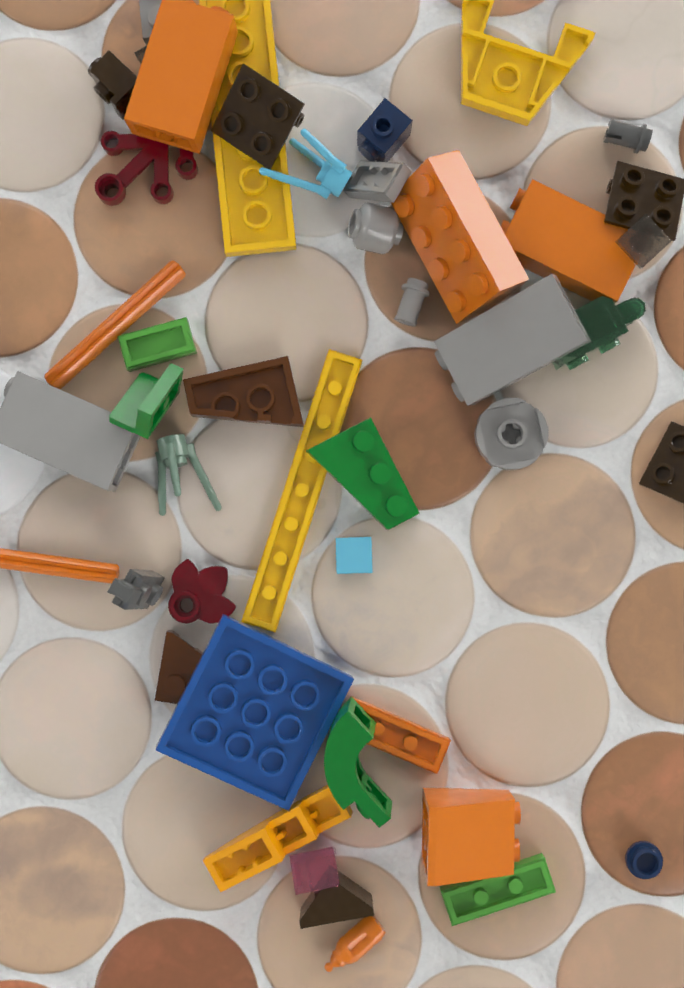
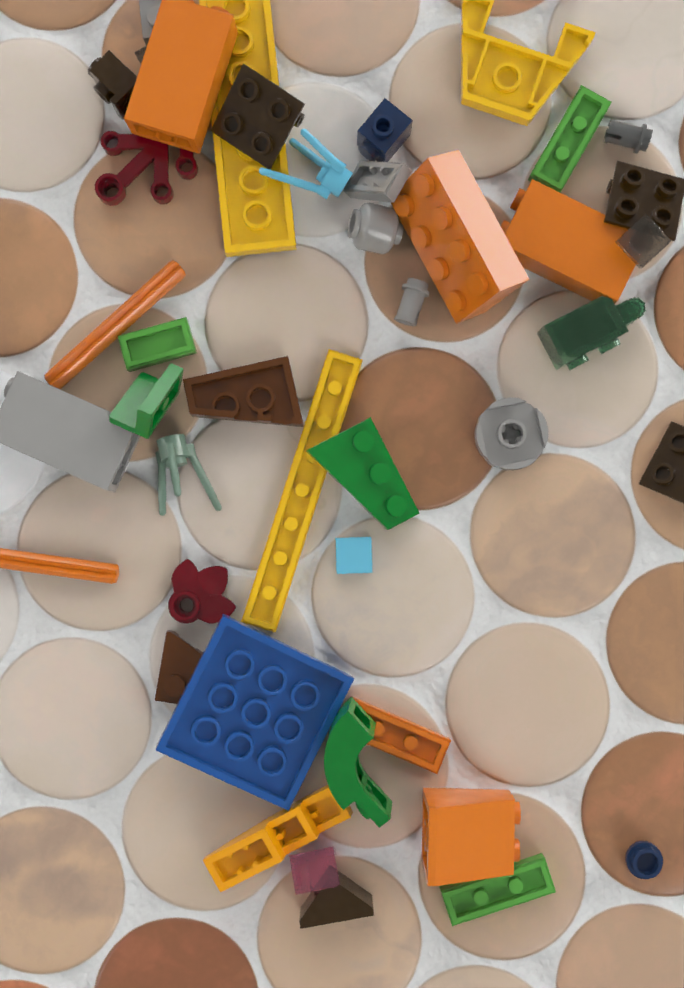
(137, 590): dark grey hinge -> none
(356, 943): orange piece -> none
(511, 341): light grey brick -> none
(570, 139): none -> bright green tile

